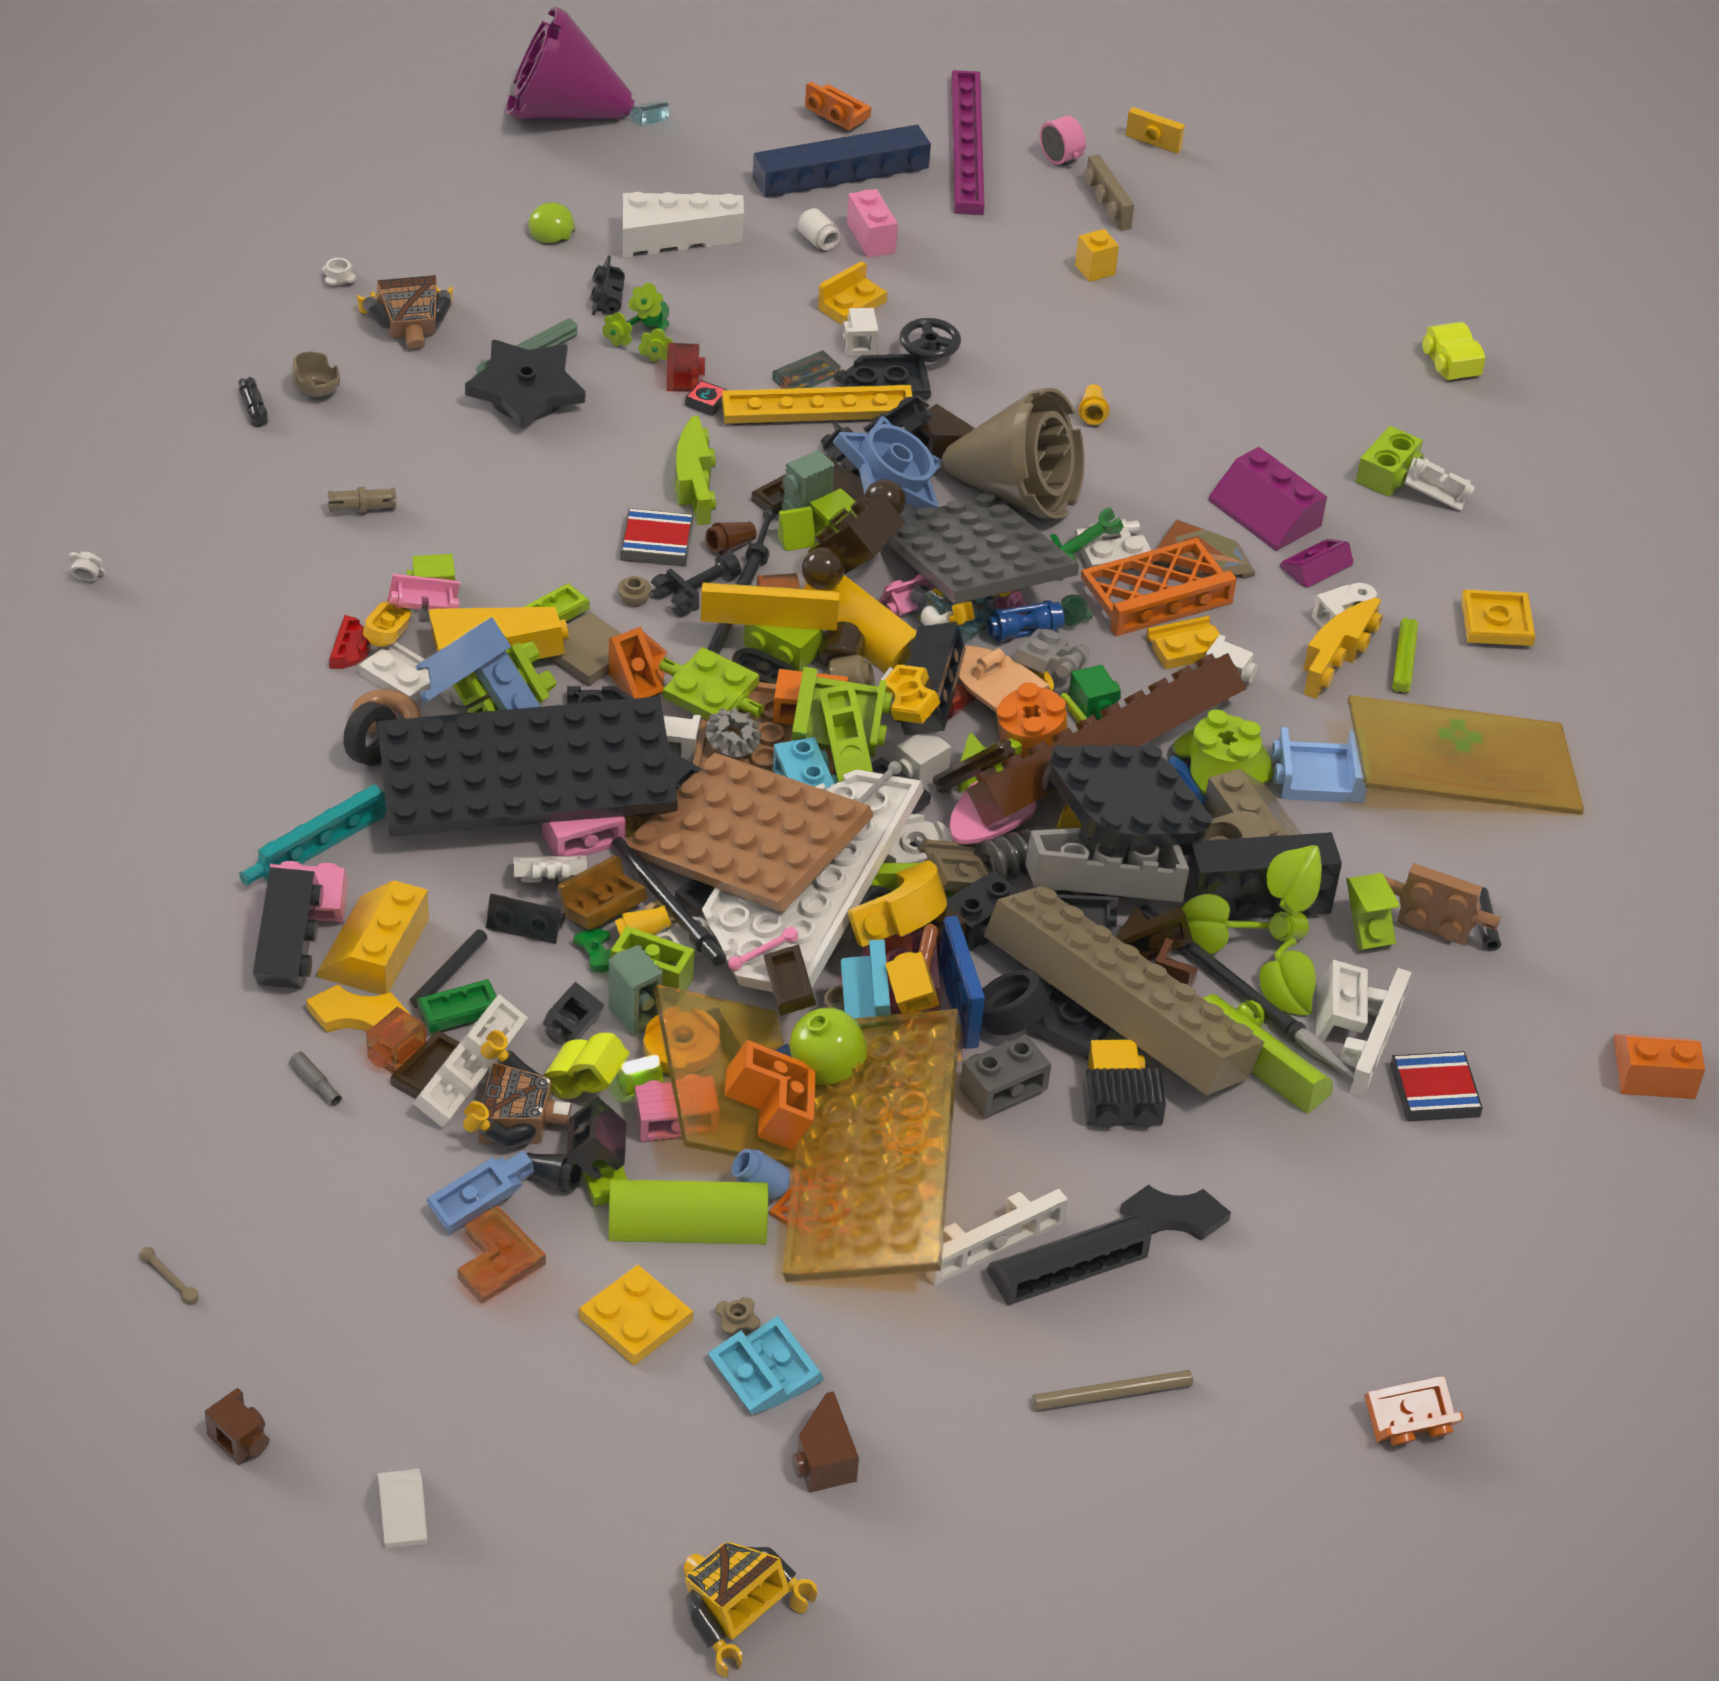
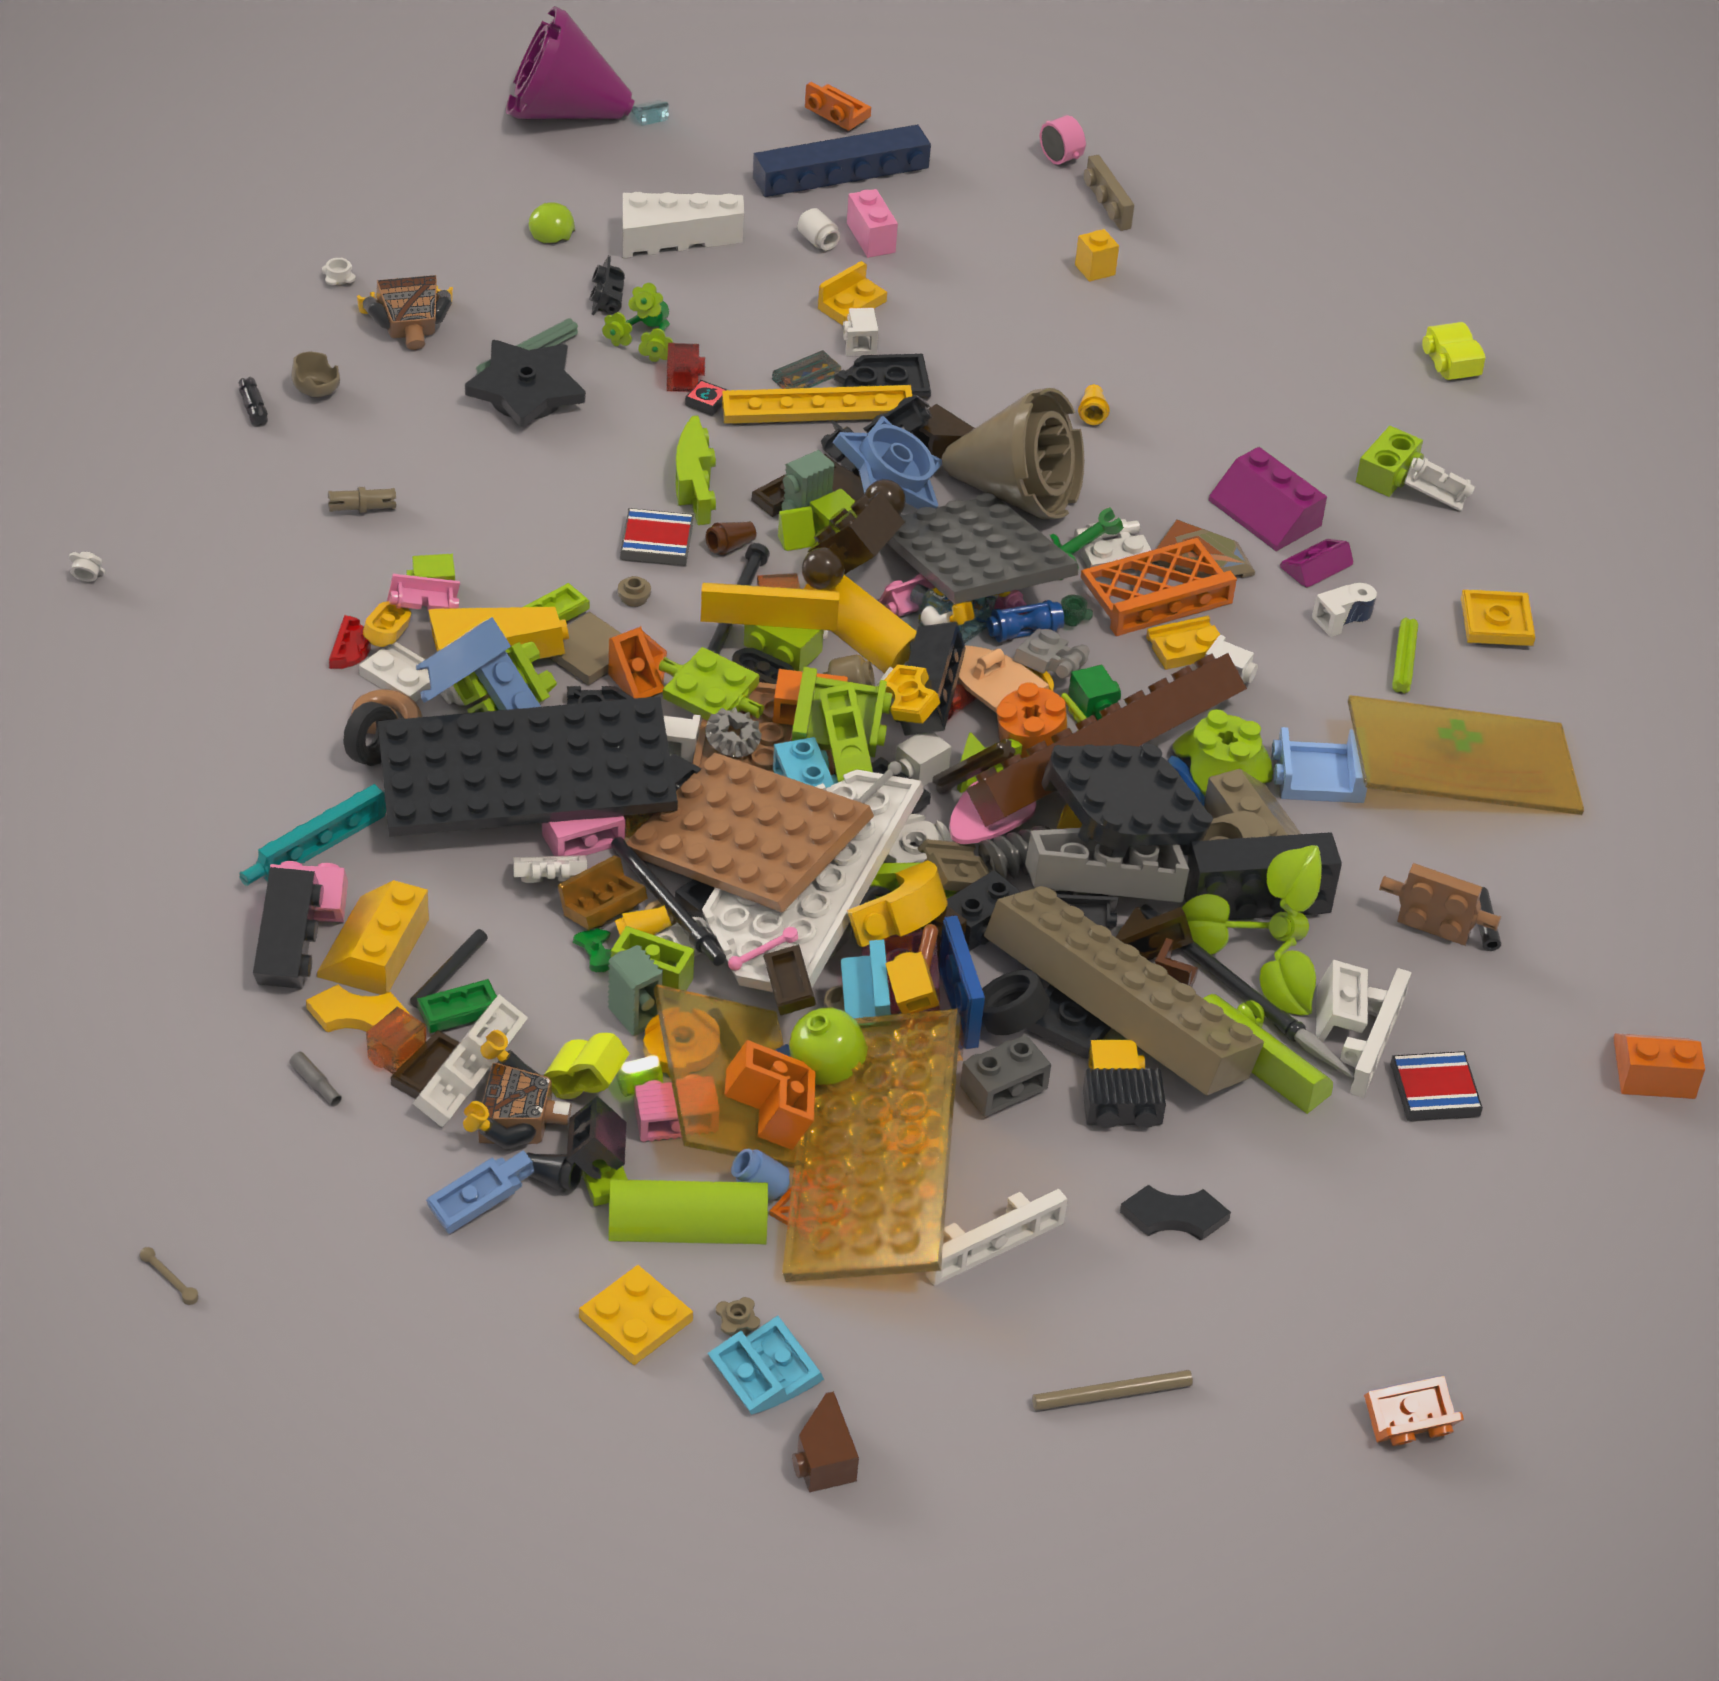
(236, 1427): reddish brown brick -> none
(402, 1508): white slope -> none
(506, 1256): clear orange plate -> none
(524, 918): black hinge -> none
(577, 1006): black brick -> none
(686, 596): black bar -> none
(734, 1590): torso -> none
(768, 516): black hinge -> none
(844, 642): dark brown head -> none
(930, 344): black piece -> none
(967, 143): magenta tile -> none
(1071, 1259): black brick -> none
(1155, 130): yellow plate -> none
(1340, 641): yellow slope -> none
(1371, 910): lime slope -> none

